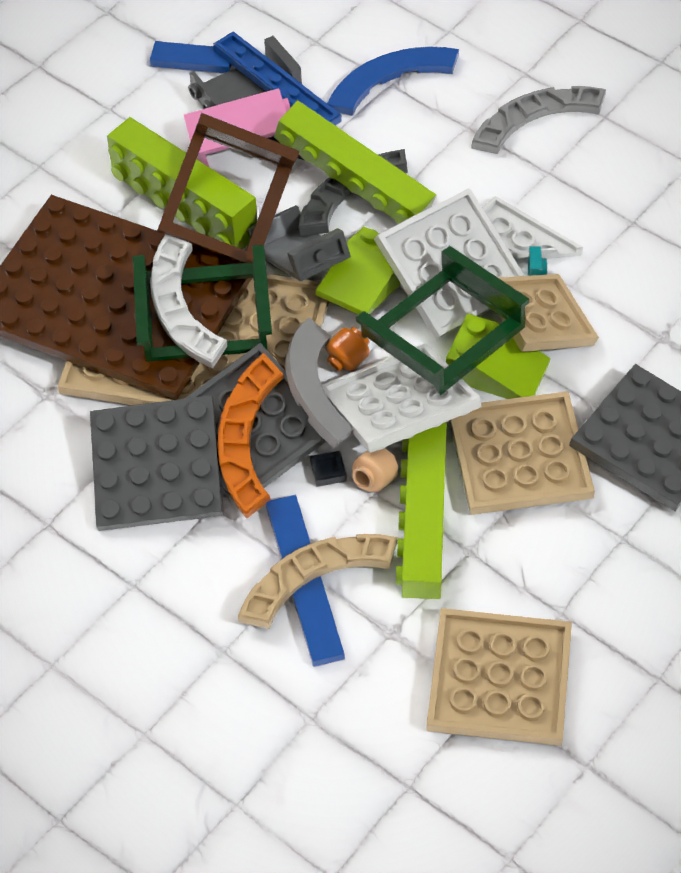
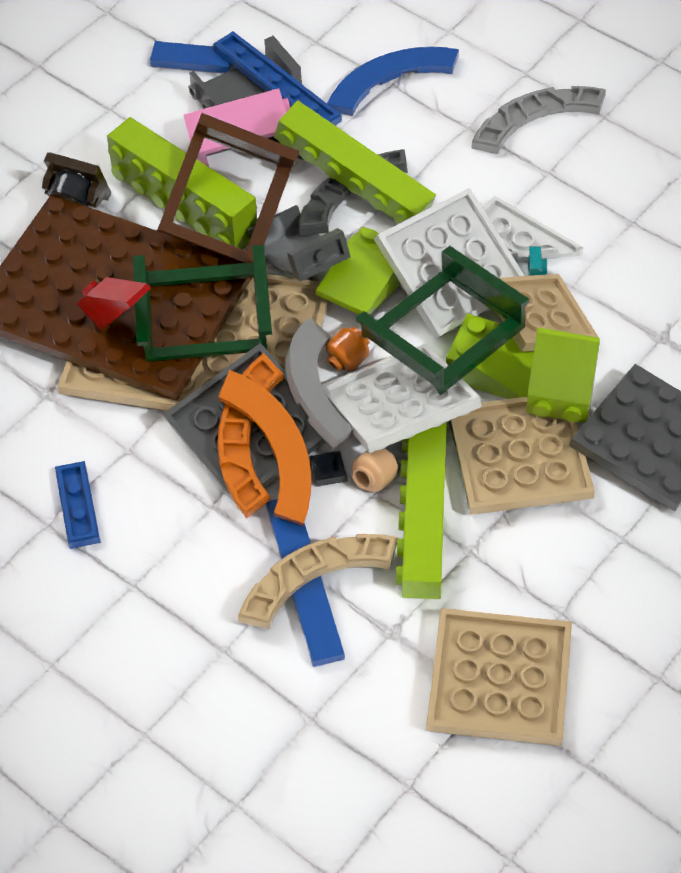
(65, 182): none -> dark brown piece
(77, 505): none -> blue tile
(110, 299): none -> red slope
(155, 463): dark grey plate -> none
(172, 308): white tile -> none
(282, 437): none -> orange tile
(562, 375): none -> lime slope

